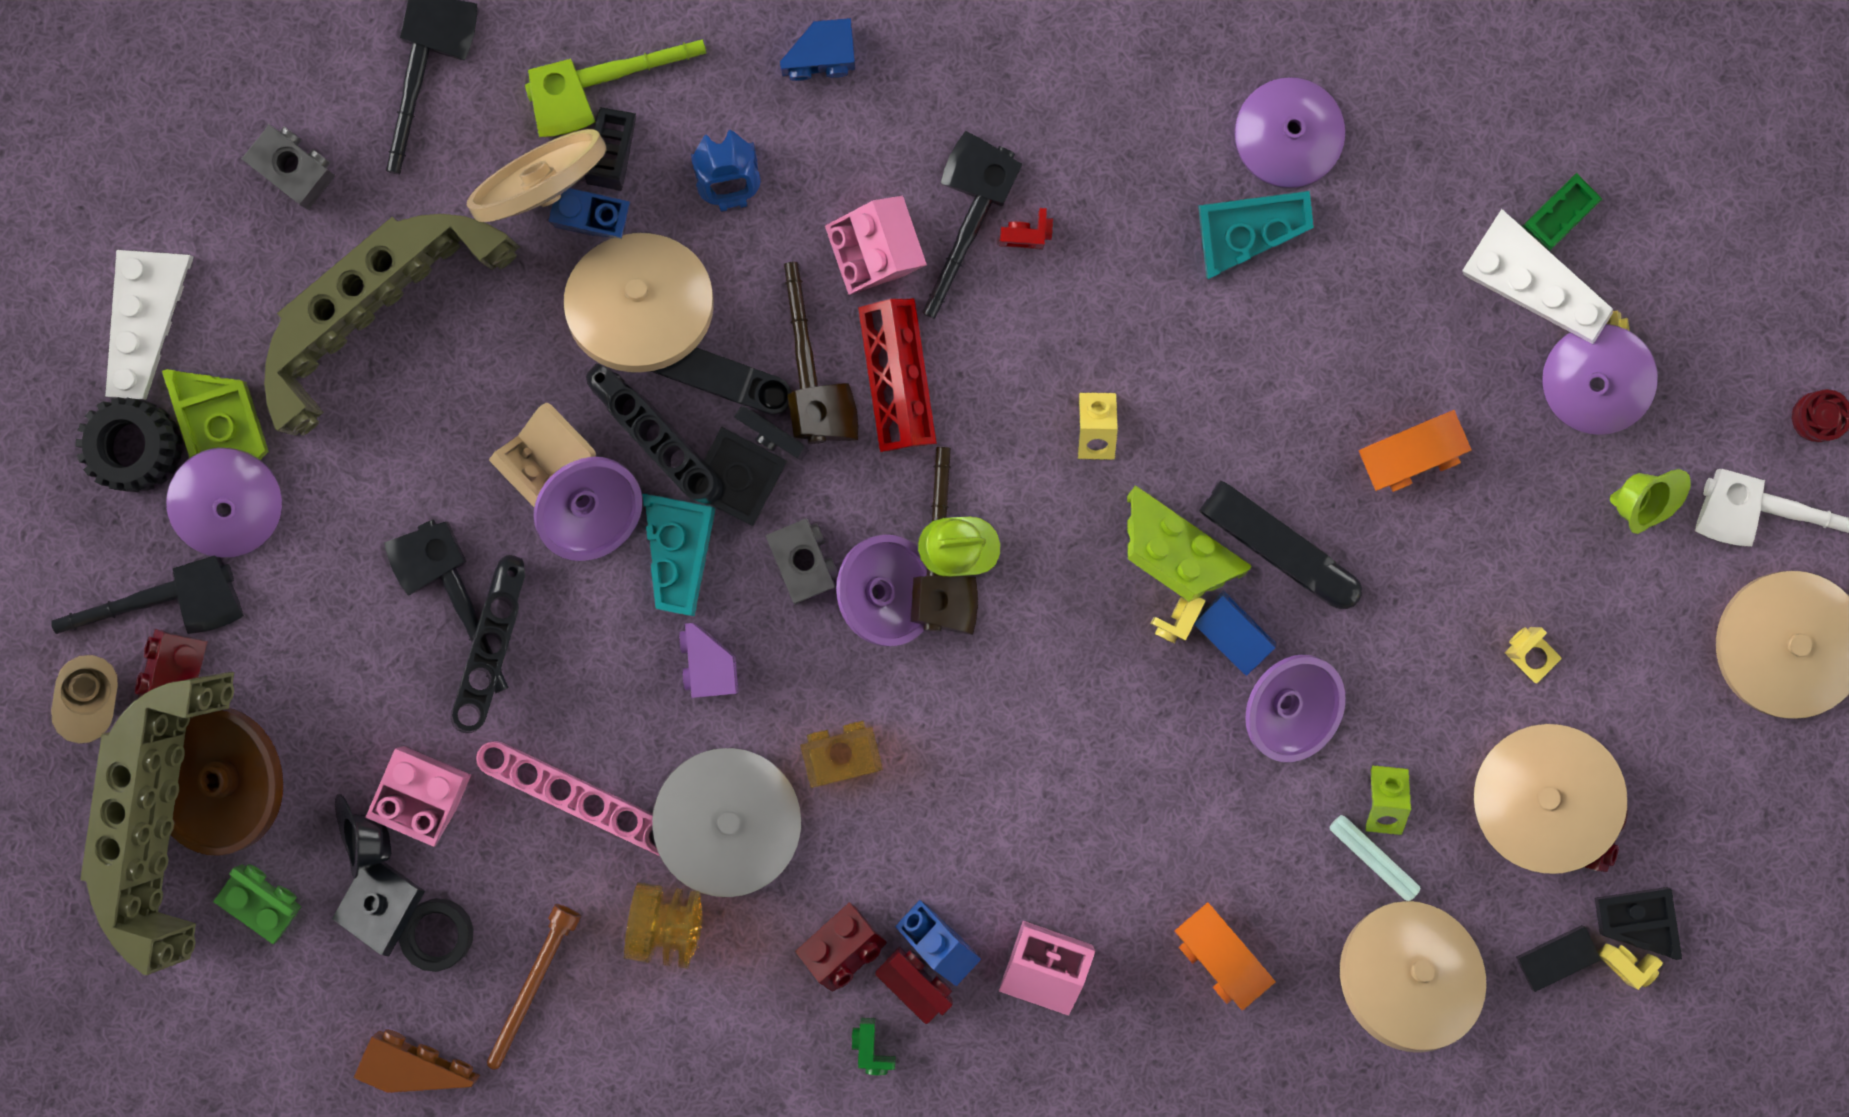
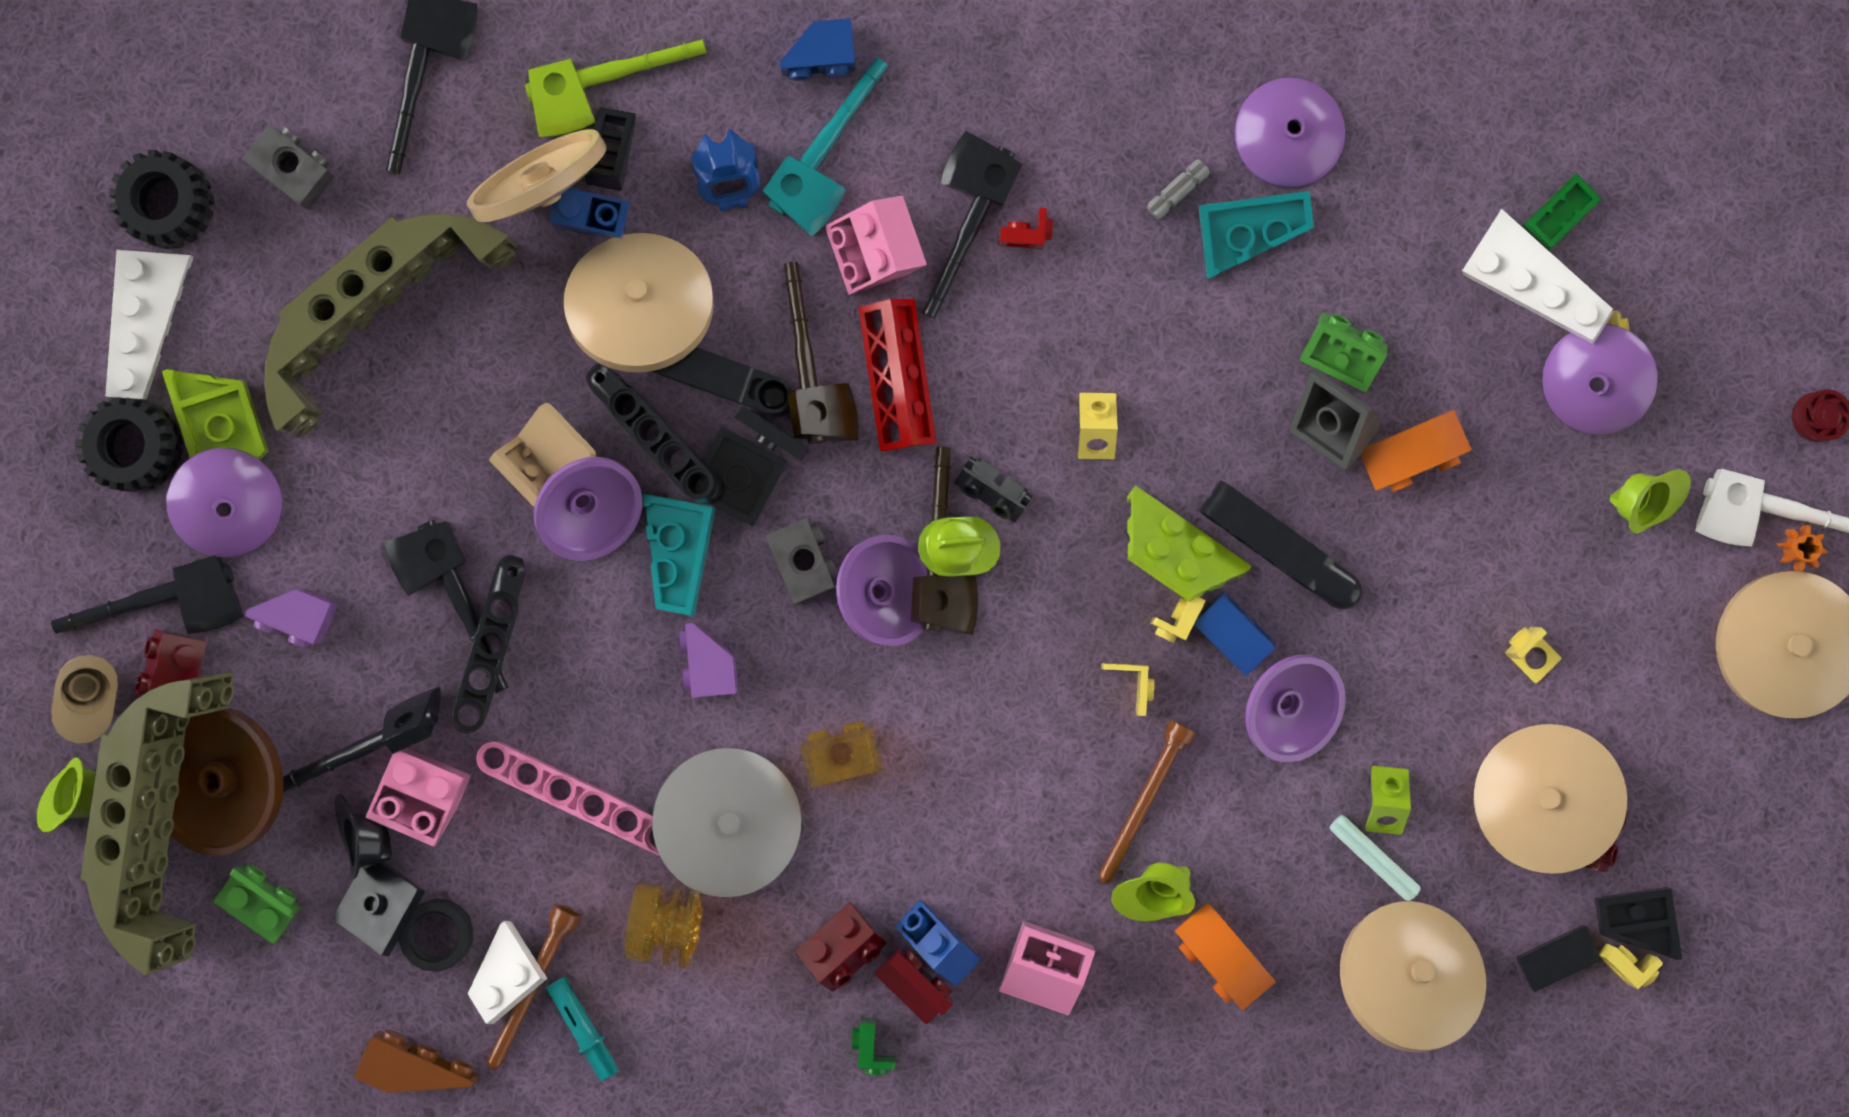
(66, 796): none -> lime piece
(137, 182): none -> black tyre
(296, 613): none -> medium lavender slope
(402, 727): none -> black piece
(505, 975): none -> white wing
(582, 1029): none -> teal axle
(797, 186): none -> teal piece
(978, 482): none -> black hinge
(1145, 686): none -> light yellow bracket
(1156, 895): none -> lime piece
(1177, 738): none -> dark orange piece
(1178, 189): none -> light grey axle
(1334, 421): none -> dark grey slope
(1345, 351): none -> bright green bracket
(1791, 551): none -> orange gear

